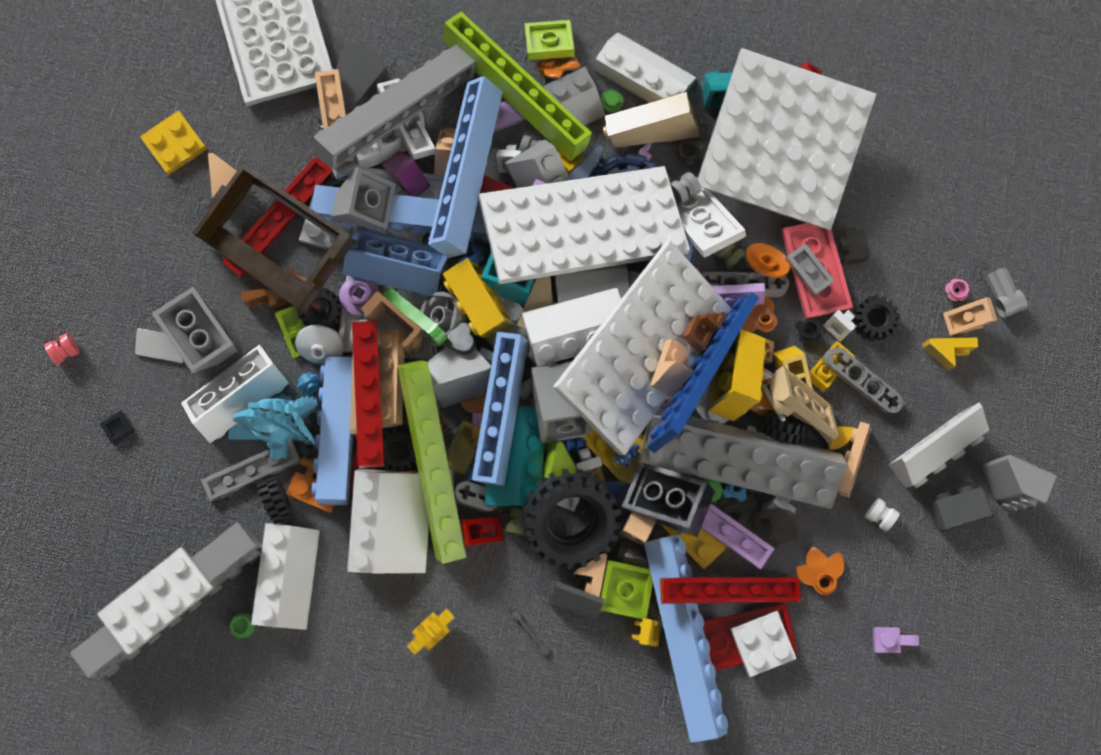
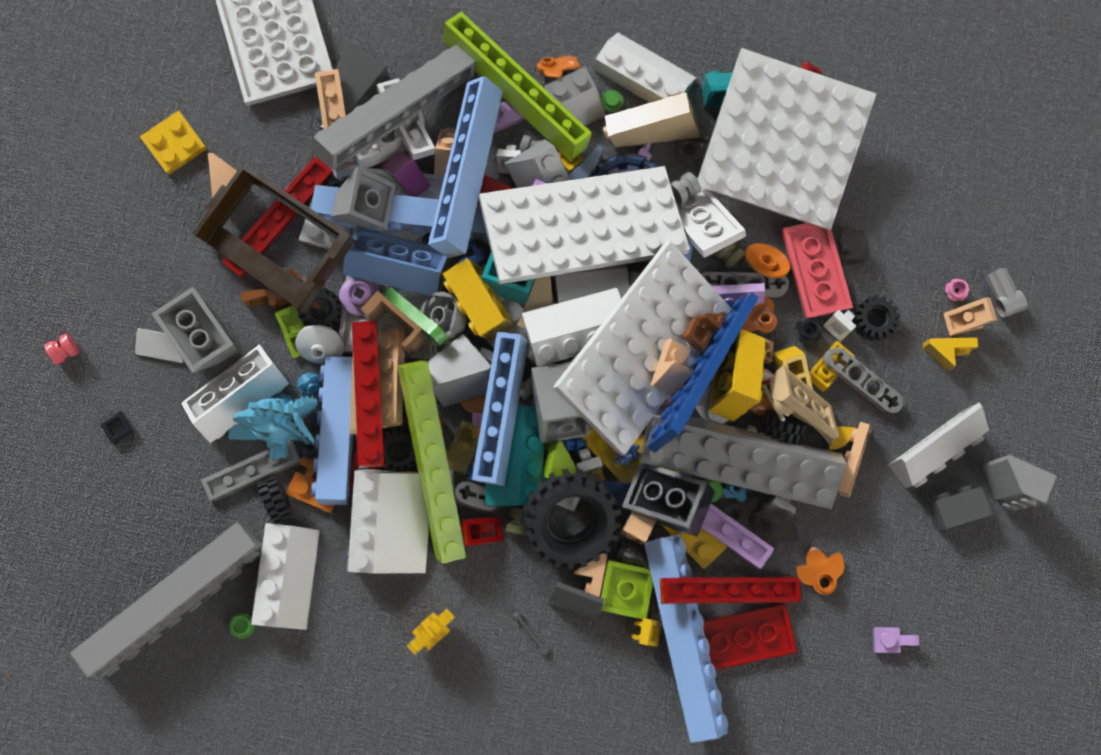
(155, 601): white plate -> none
(461, 339): tile -> none
(549, 40): lime plate -> none
(763, 643): white plate -> none
(809, 269): light grey plate -> none
(882, 515): white wheel -> none

